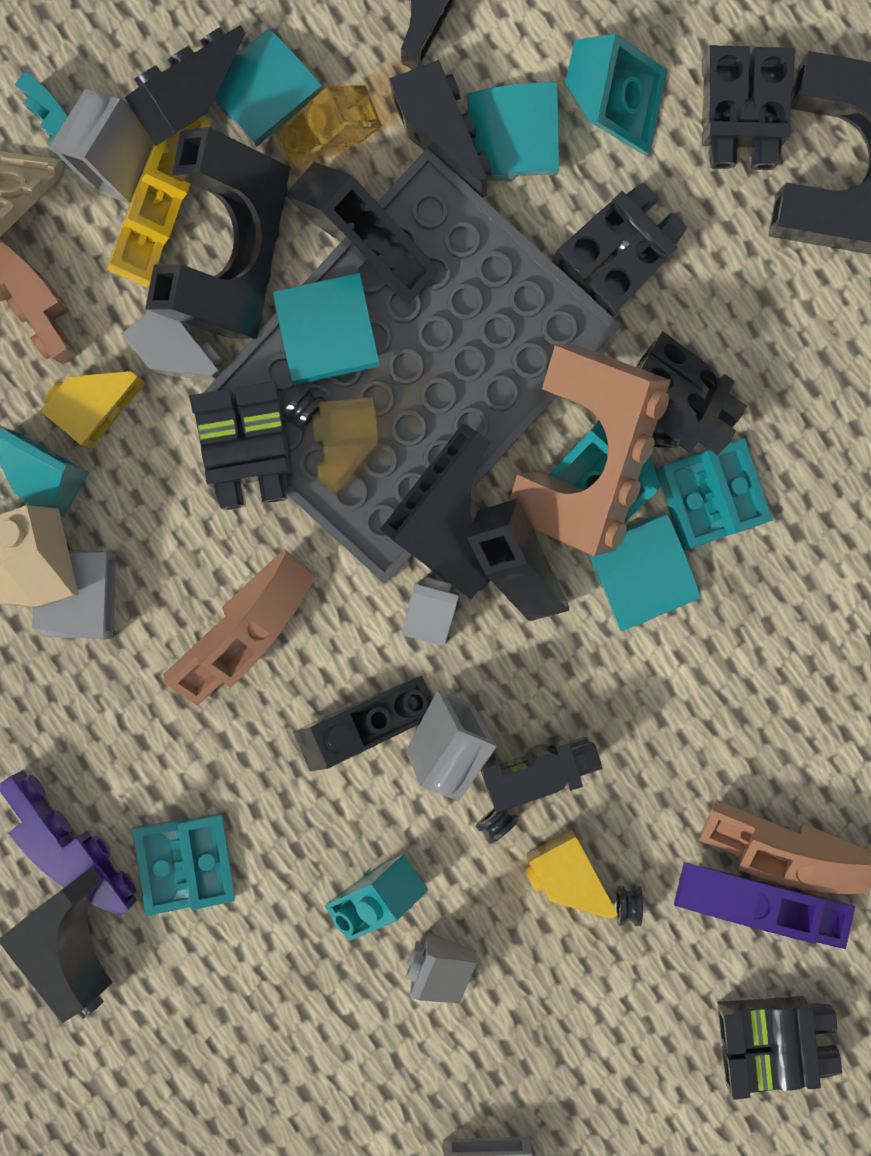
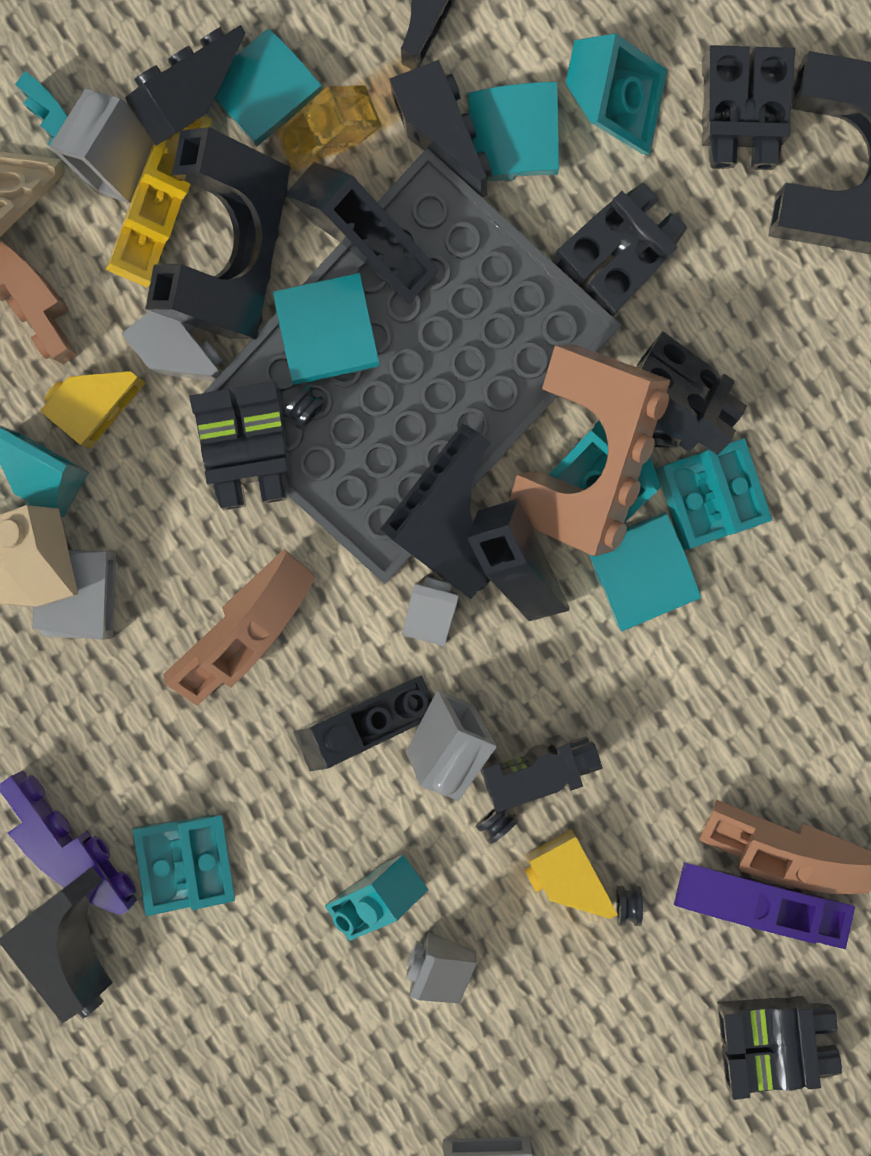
(348, 439): clear yellow slope -> none

